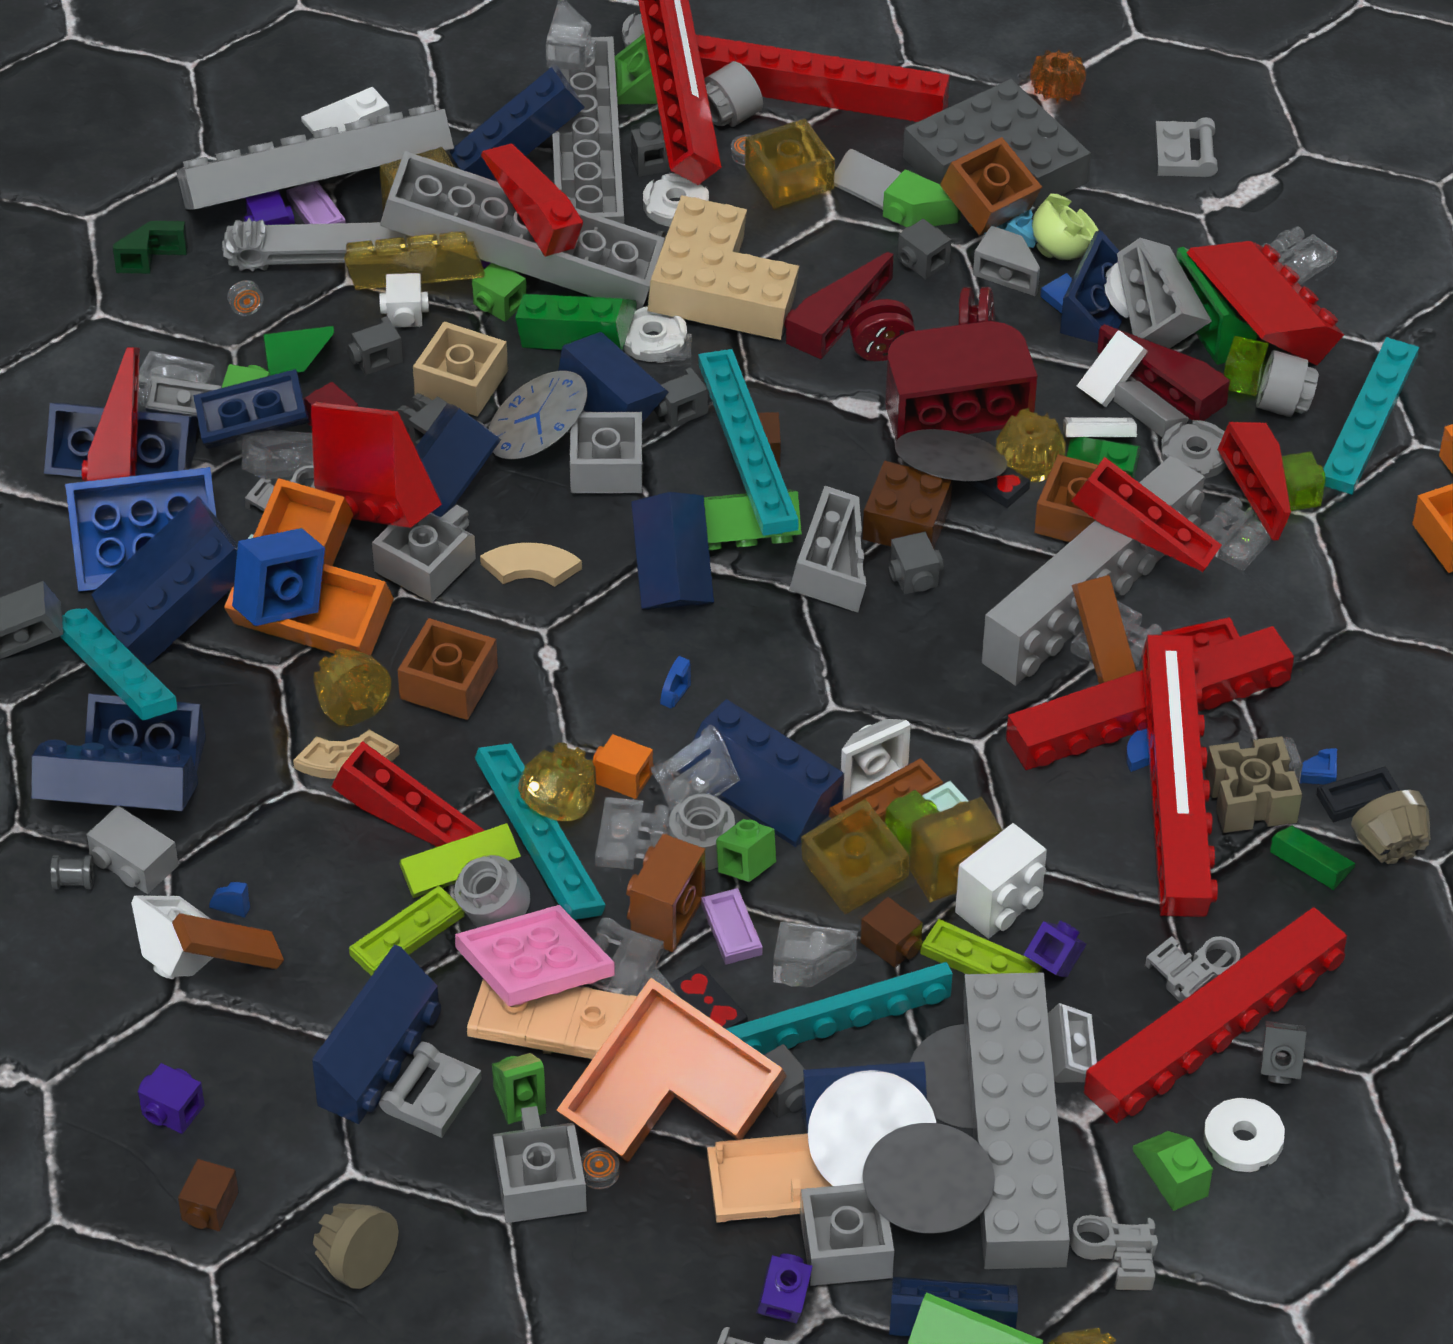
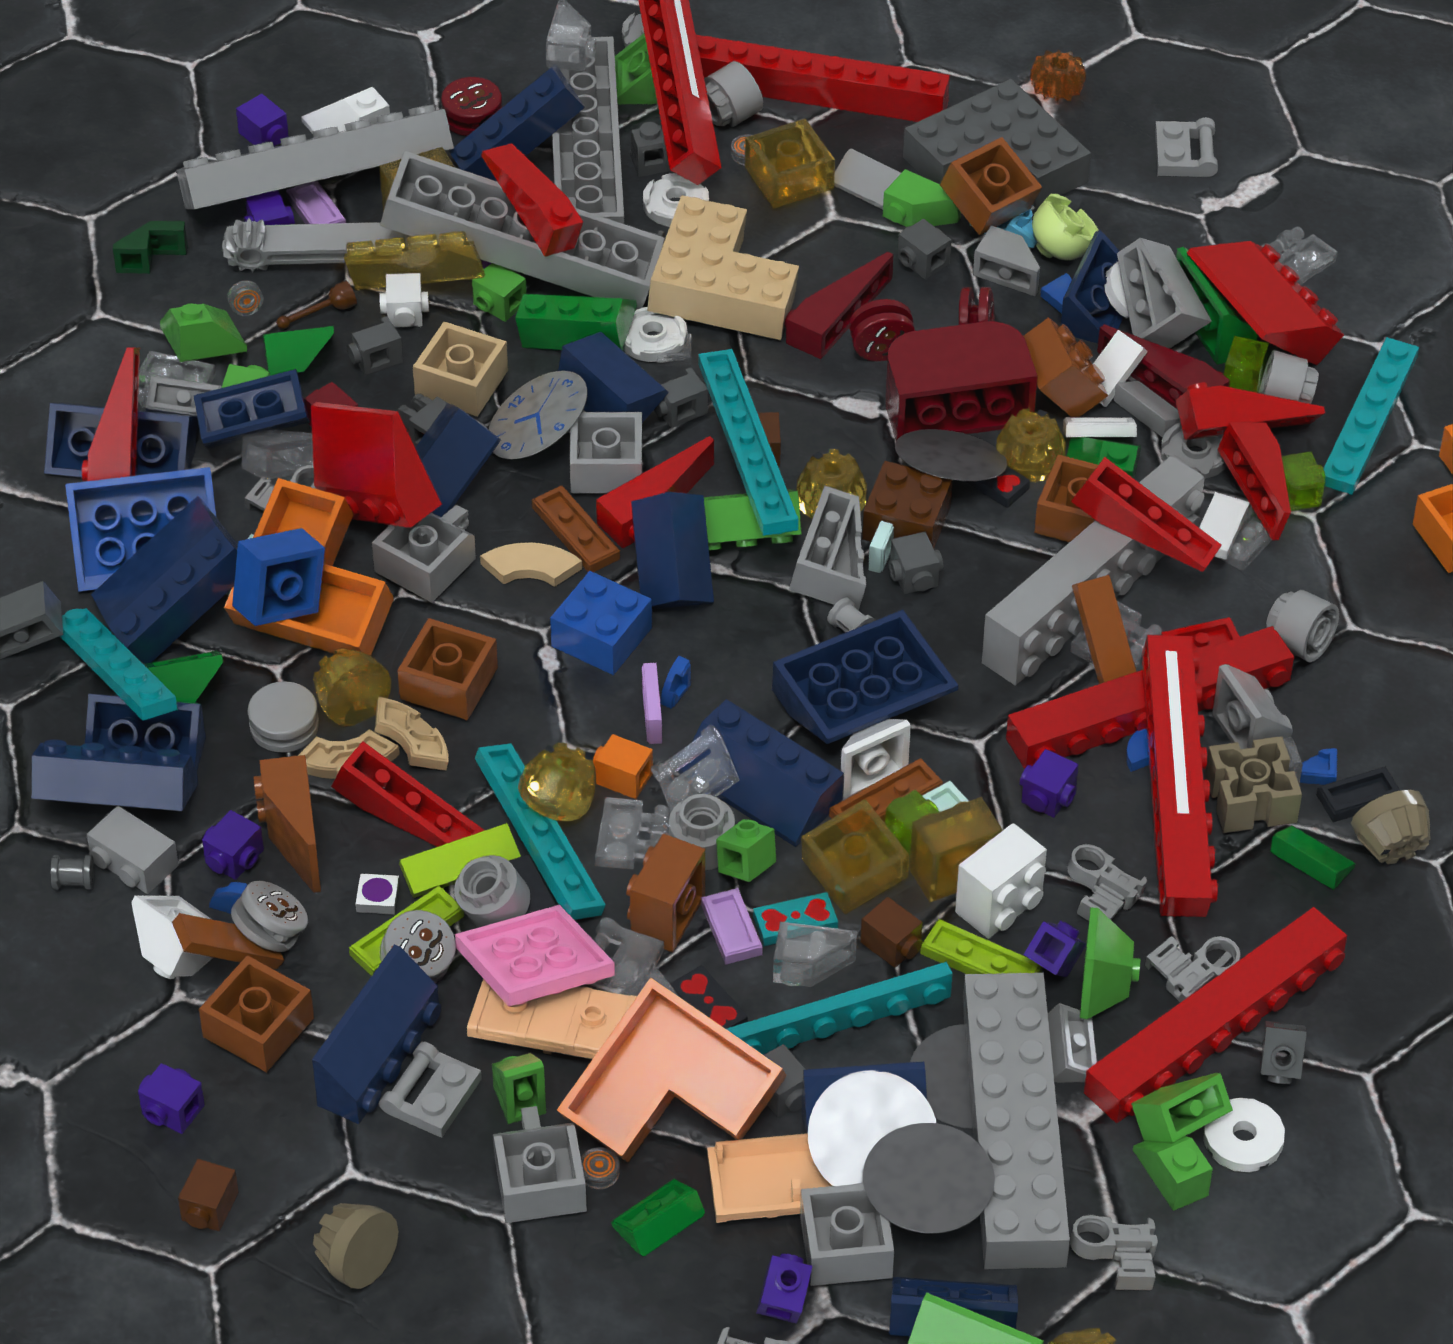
(188, 674): none -> green slope
(201, 332): none -> bright green slope
(232, 845): none -> dark purple brick
(256, 1013): none -> dark orange brick
(262, 121): none -> dark purple brick
(269, 916): none -> light grey head
(283, 716): none -> light grey head
(289, 813): none -> dark orange slope
(340, 297): none -> reddish brown hinge
(377, 894): none -> tile
(418, 739): none -> tan tile
(424, 939): none -> light grey head
(470, 103): none -> dark red head
(575, 529): none -> dark orange tile
(601, 622): none -> blue brick
(651, 703): none -> lavender tile
(659, 1216): none -> green slope
(673, 475): none -> red slope
(808, 910): none -> teal tile
(832, 471): none -> clear yellow piece
(847, 616): none -> light grey bush
(860, 678): none -> dark blue slope
(880, 547): none -> light aqua tile
(1049, 783): none -> dark purple brick
(1065, 368): none -> dark orange brick
(1107, 965): none -> bright green slope
(1112, 882): none -> light grey piece
(1181, 1108): none -> bright green slope
(1208, 410): none -> red slope
(1224, 521): none -> white tile
(1246, 709): none -> light grey slope
(1304, 623): none -> light grey piece

